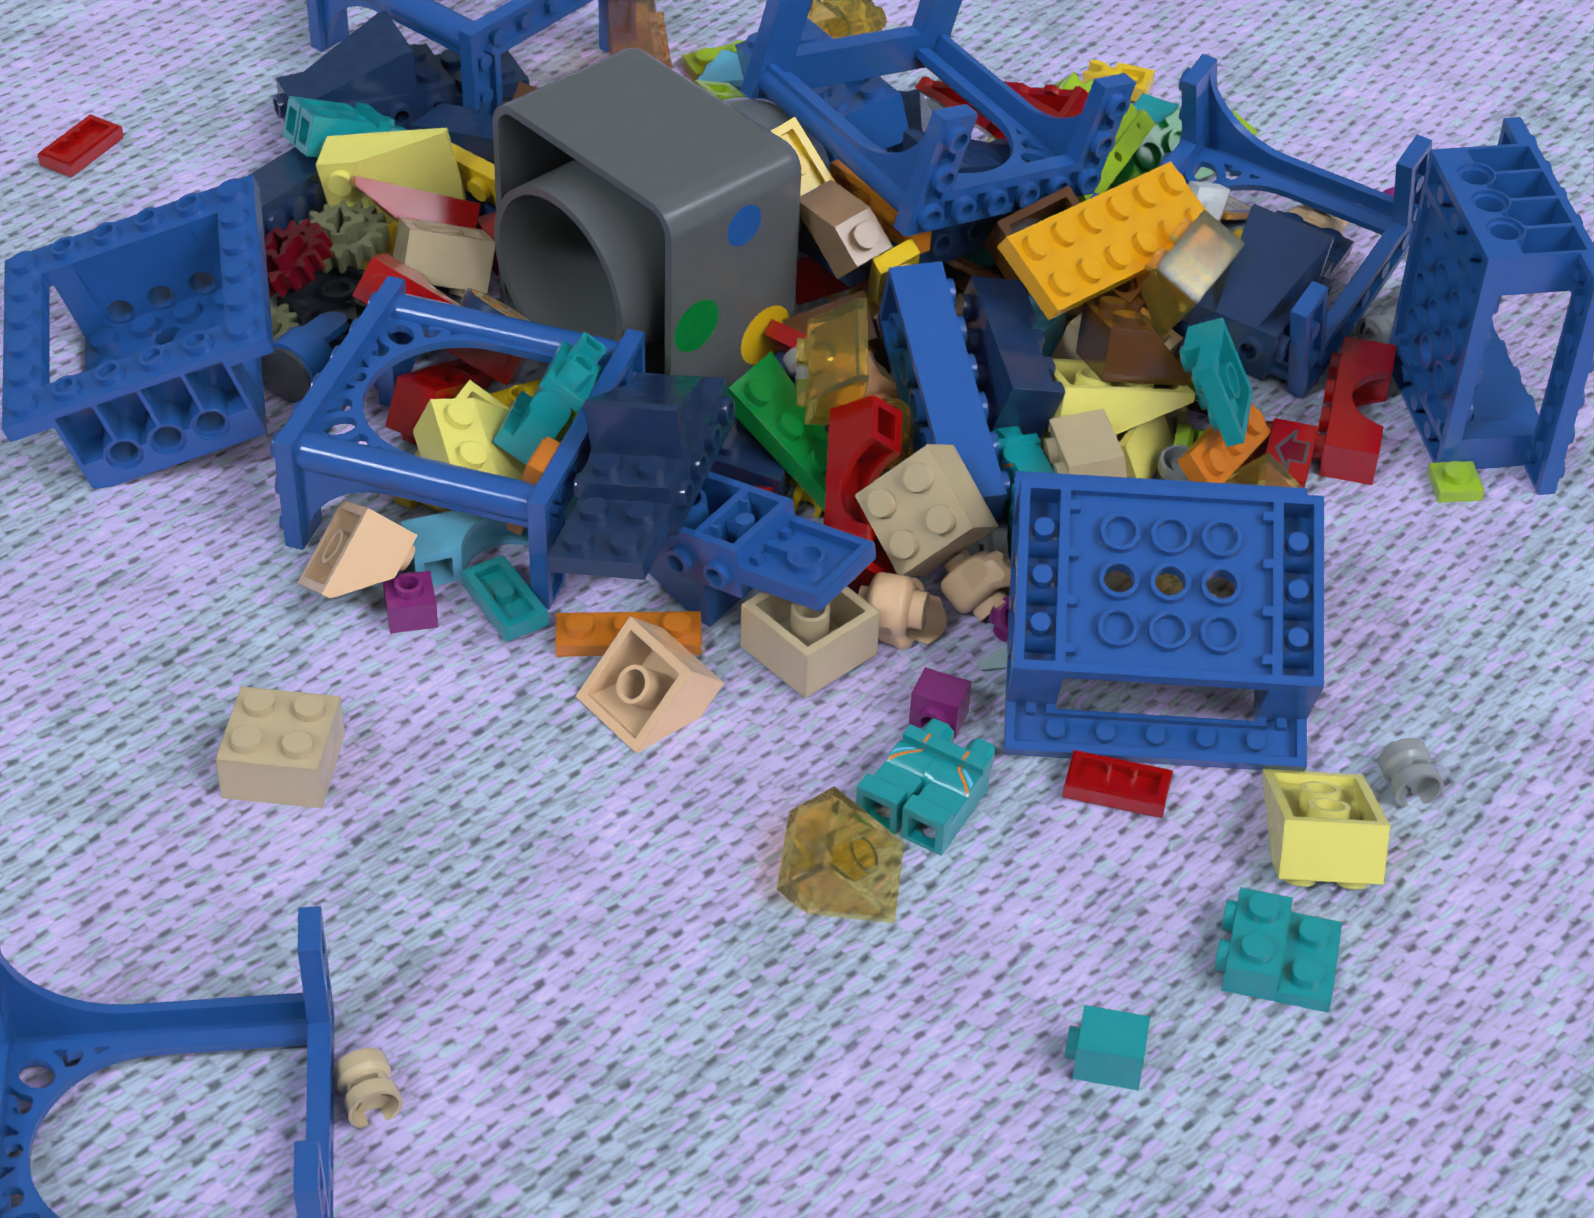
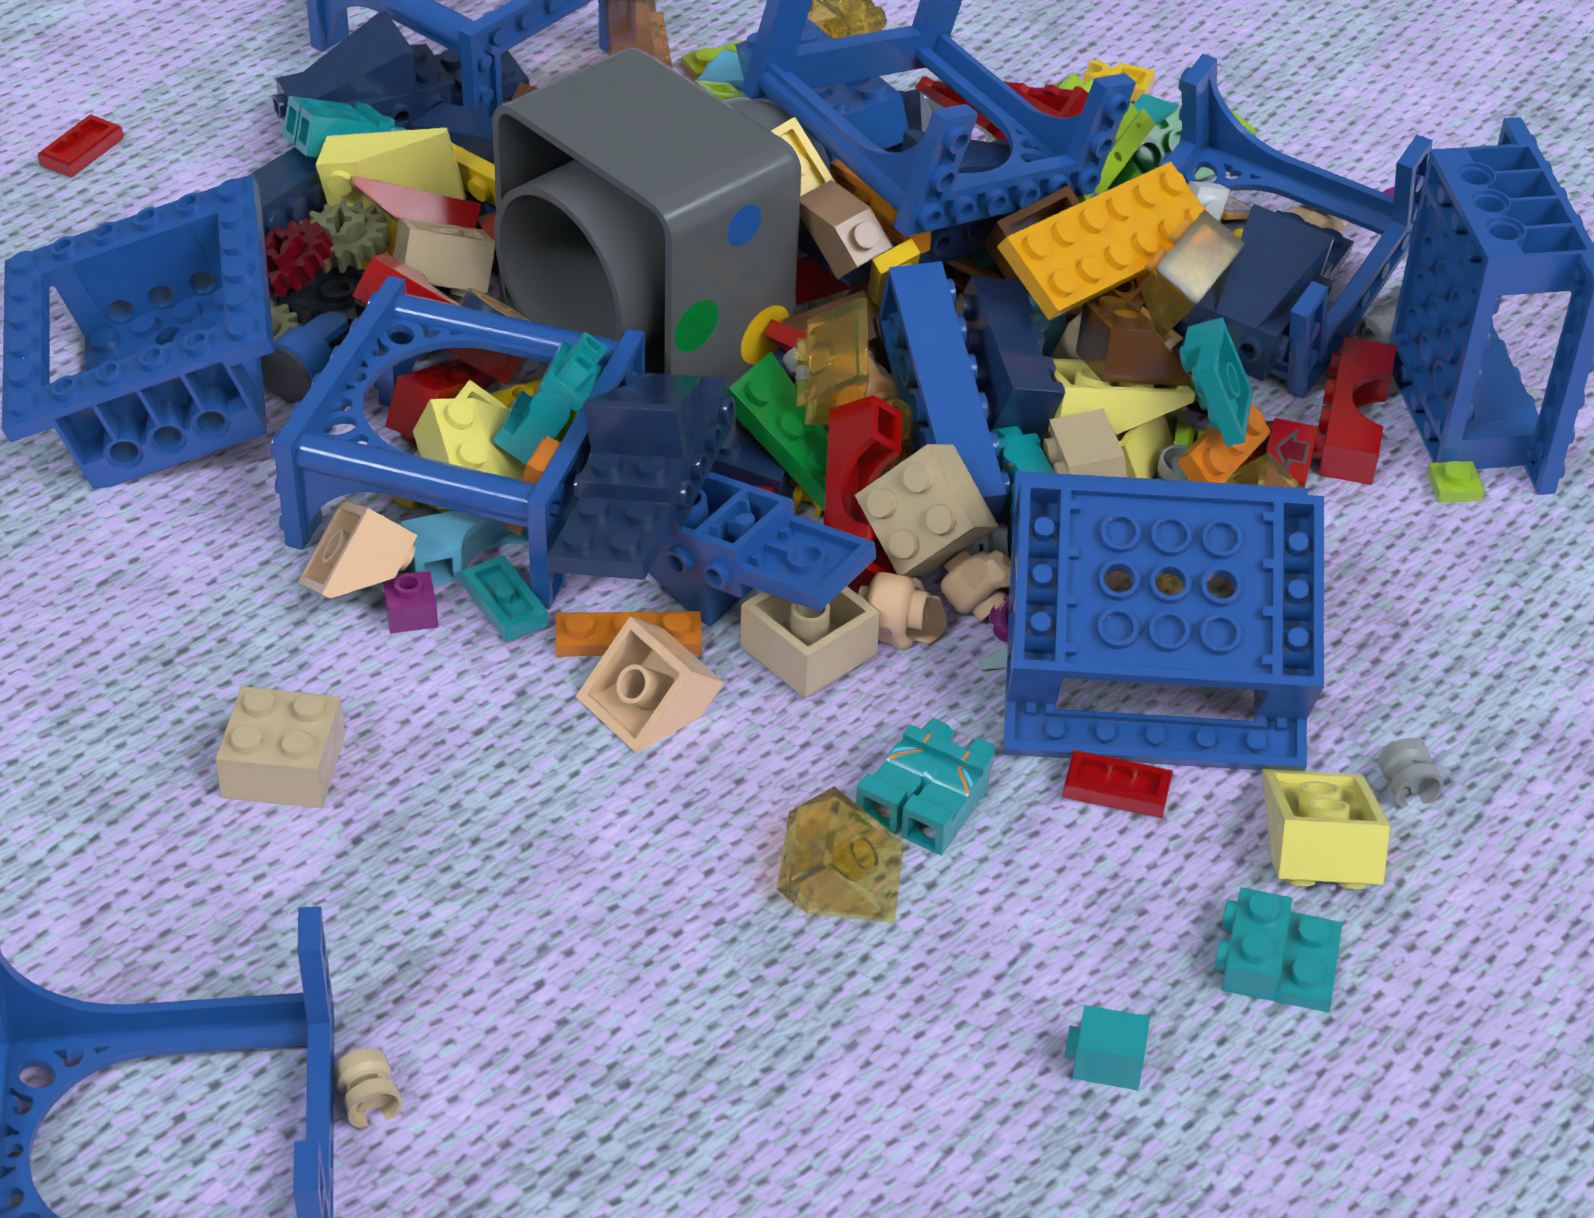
(941, 698): magenta plate -> none

